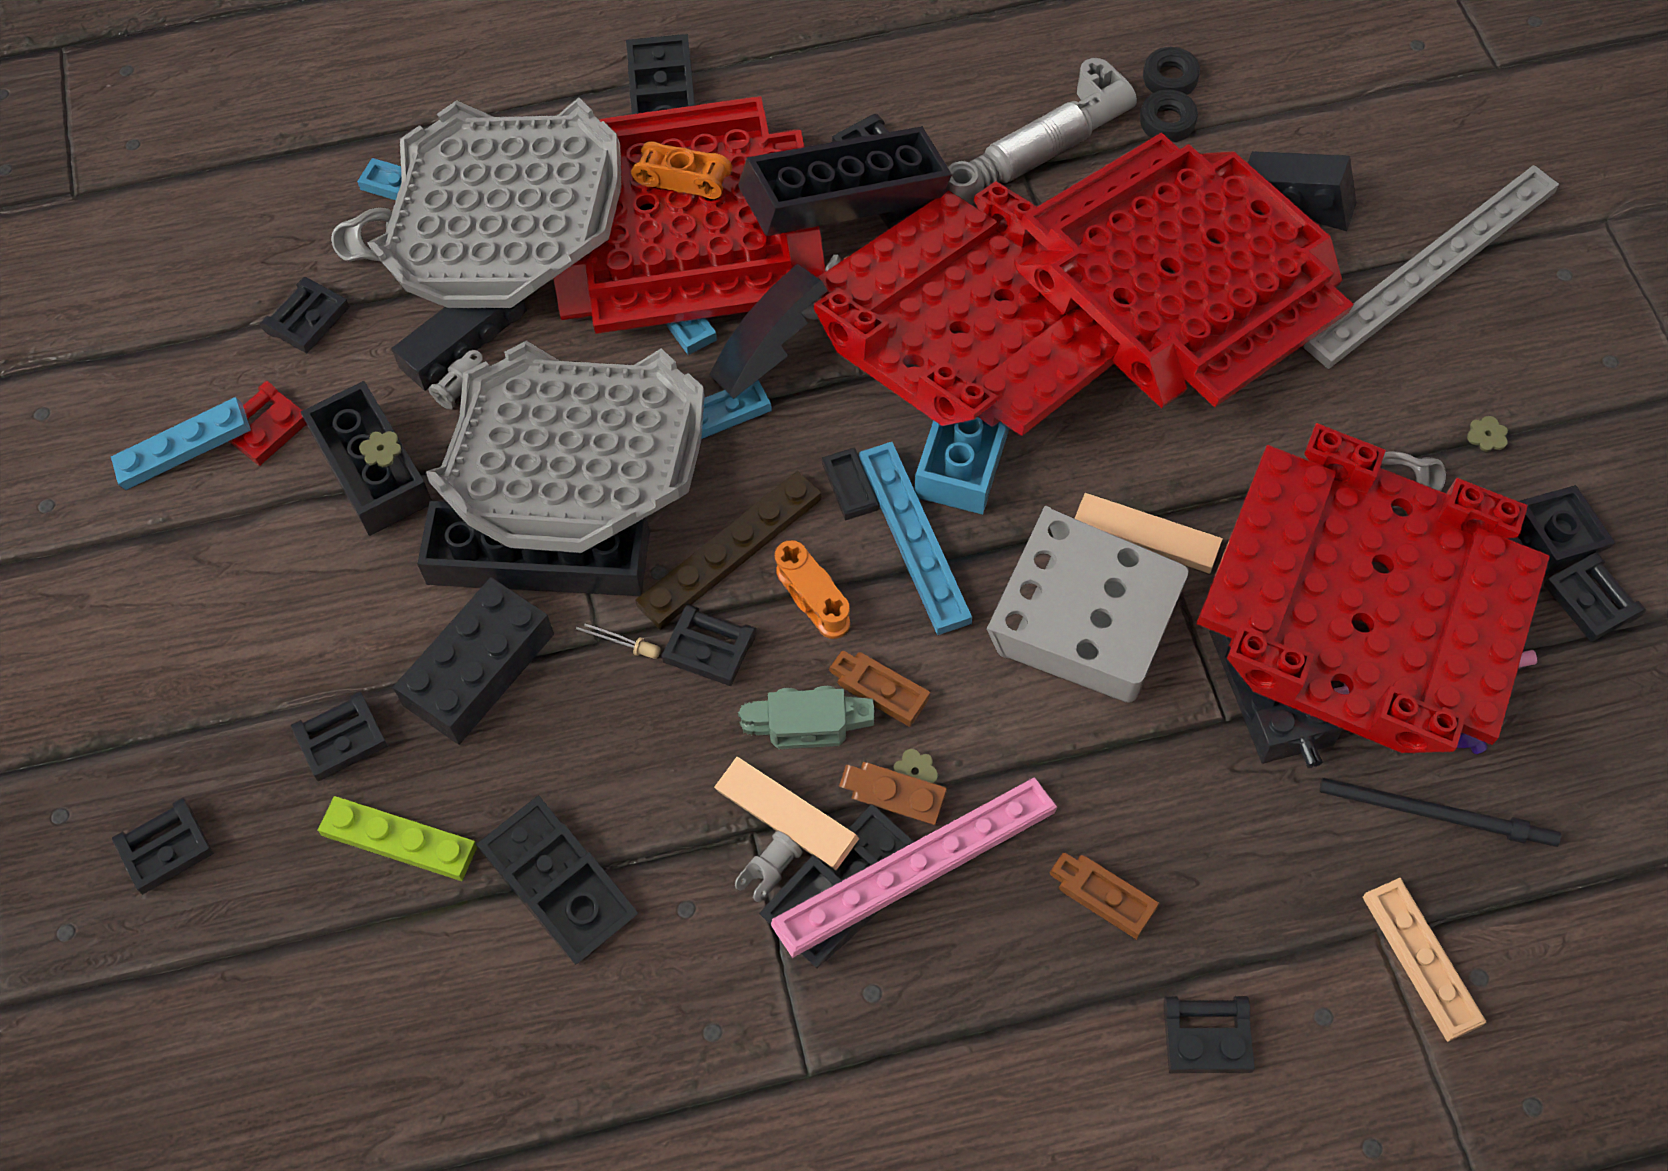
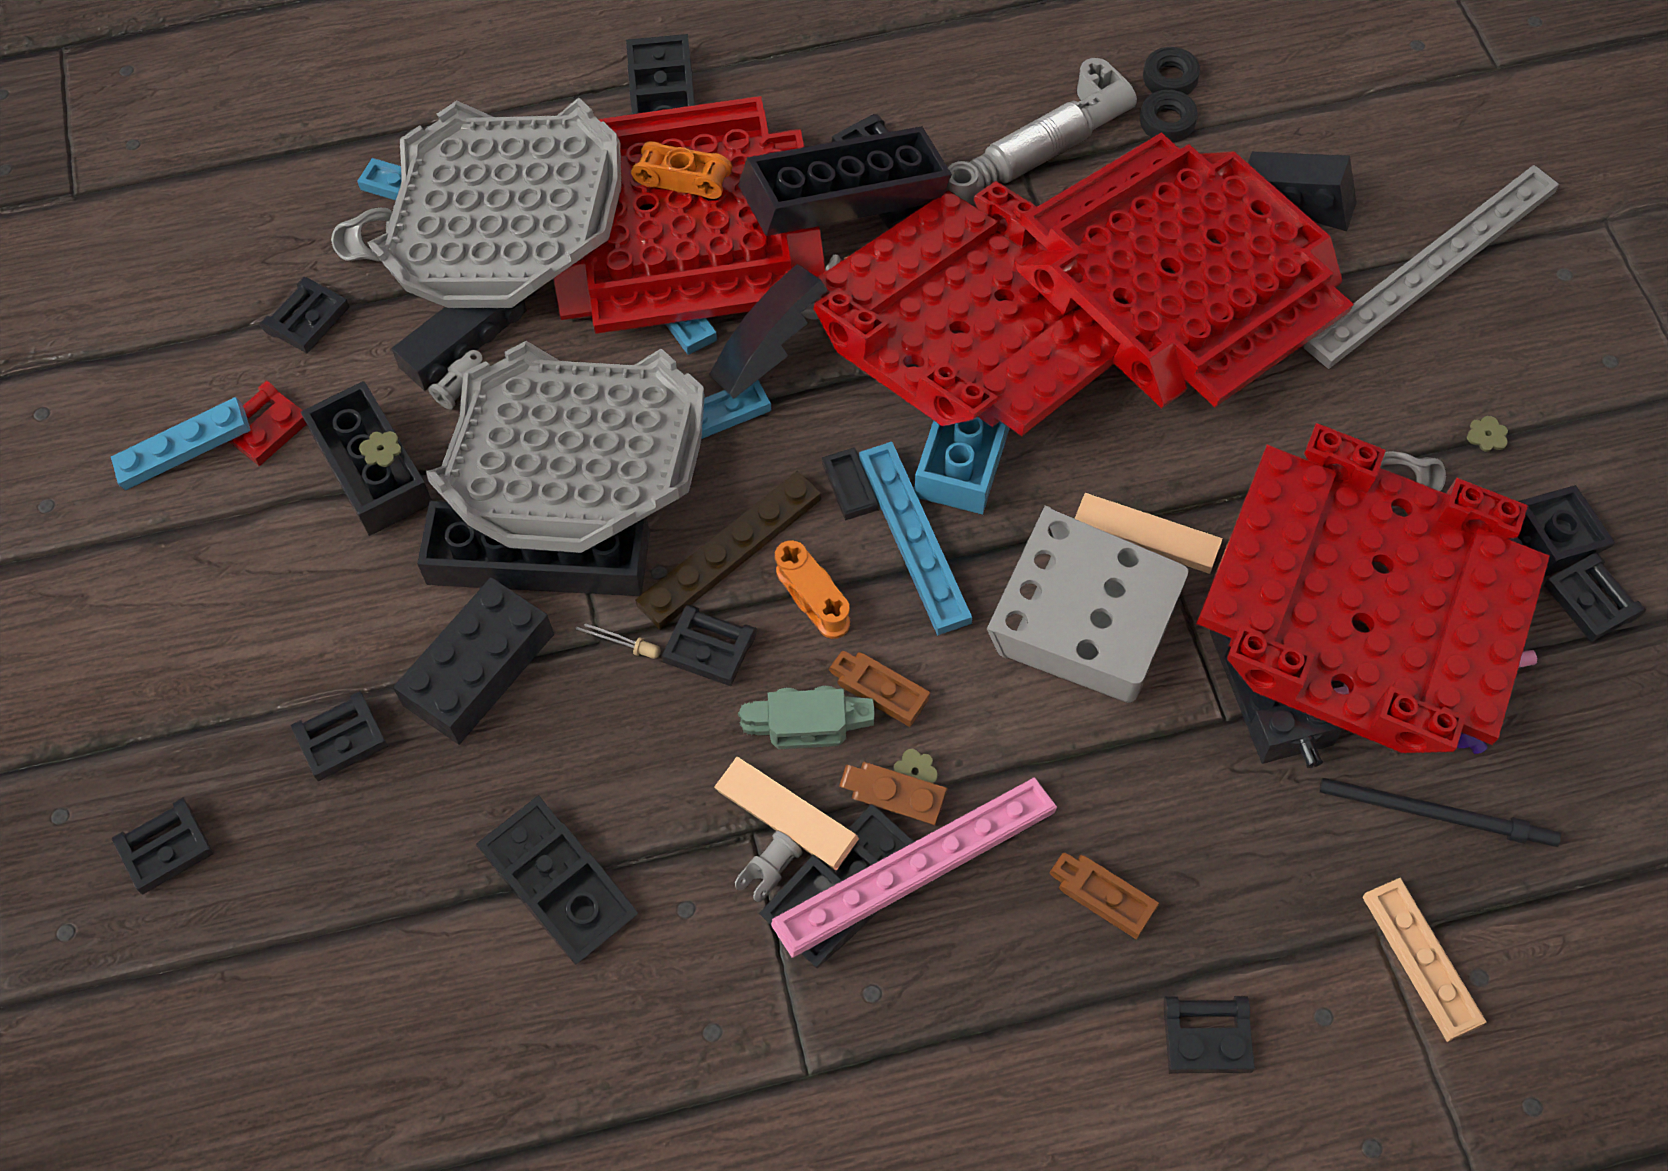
(398, 838): lime plate -> none

